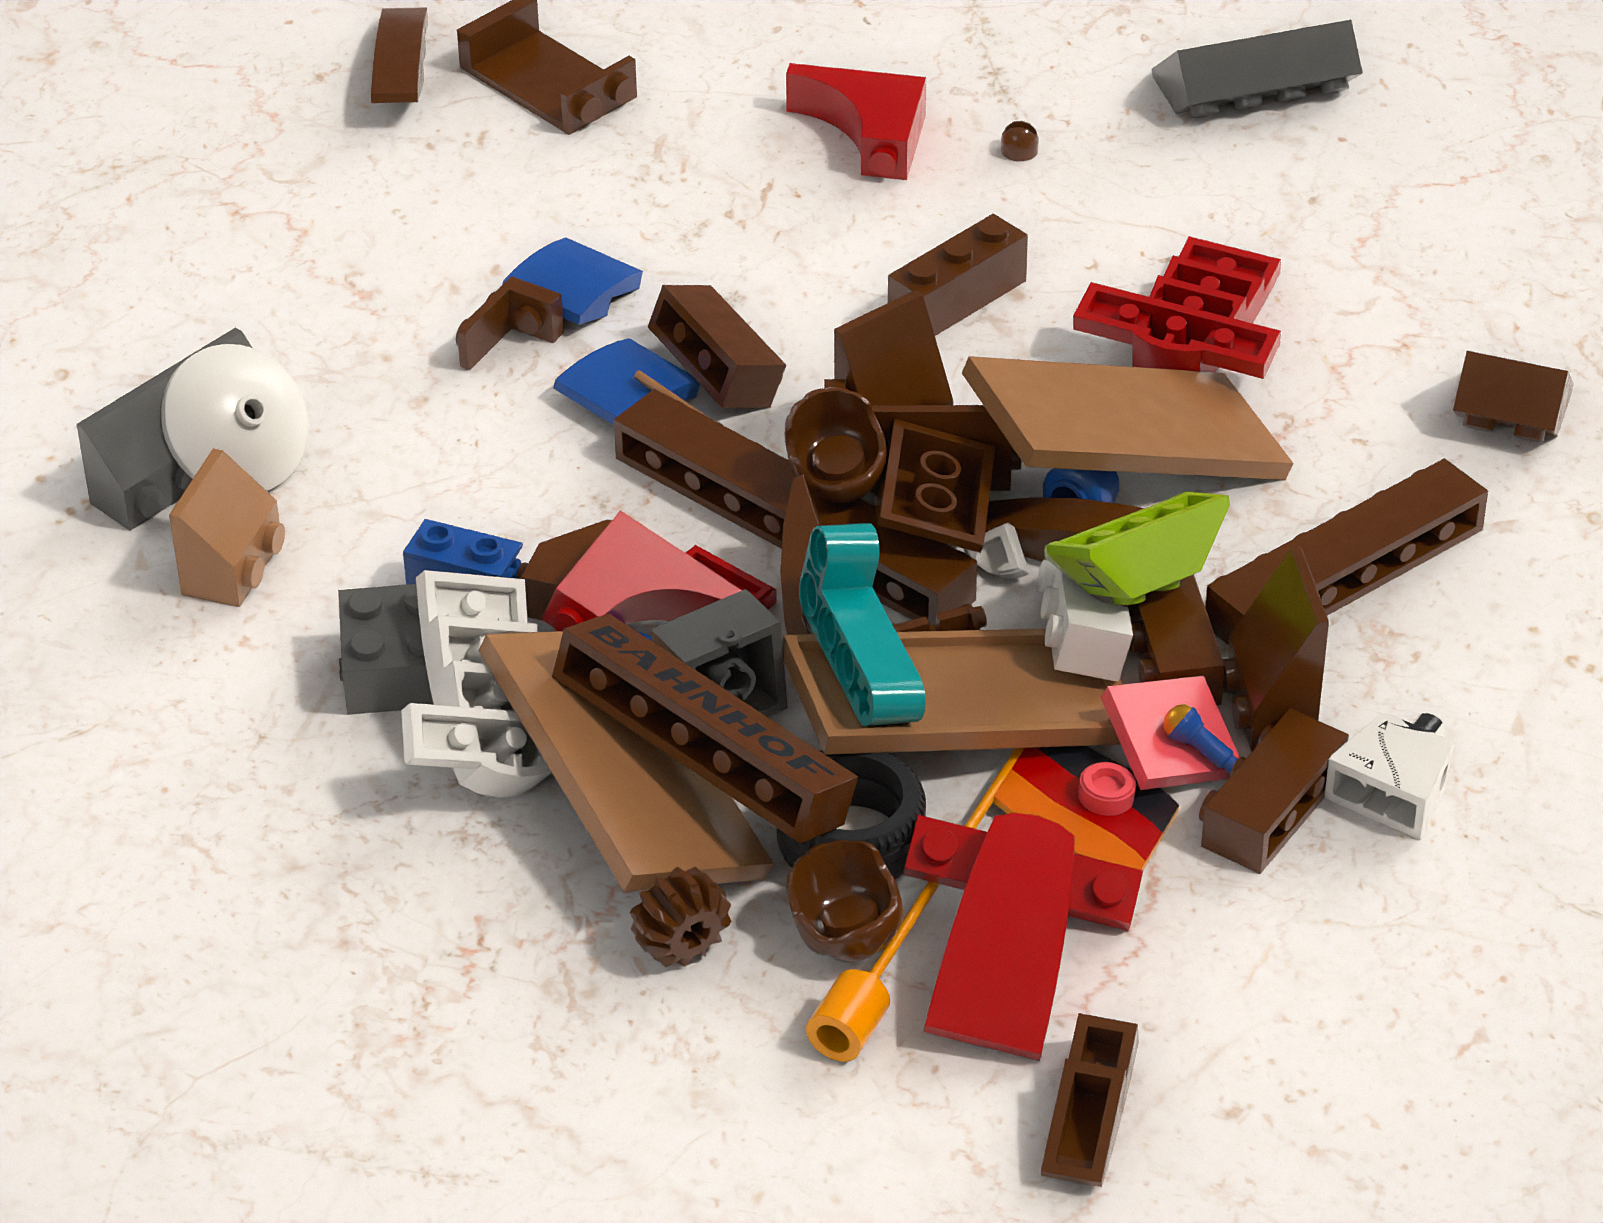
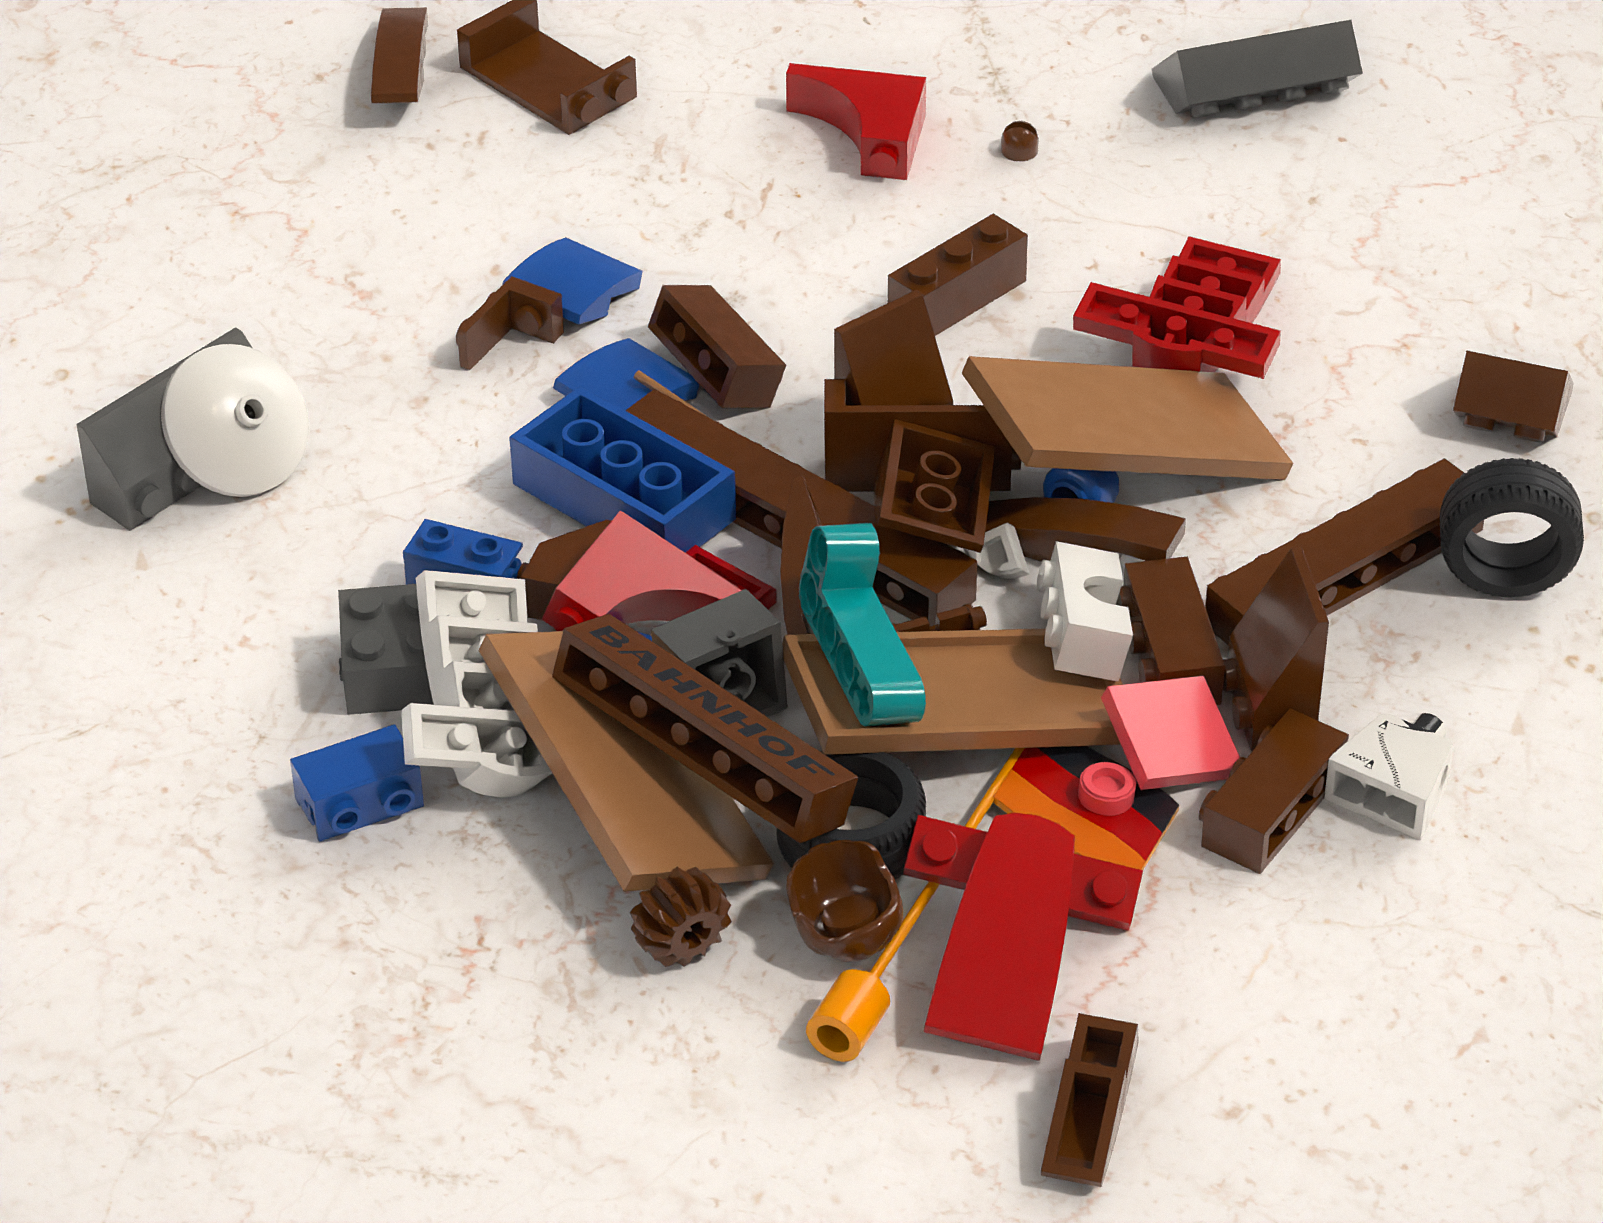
(224, 532): medium nougat slope -> none
(356, 783): none -> blue hinge
(603, 460): none -> blue brick
(835, 444): reddish brown piece -> none
(1143, 548): lime wedge -> none
(1185, 725): blue piece -> none
(1507, 488): none -> black tyre

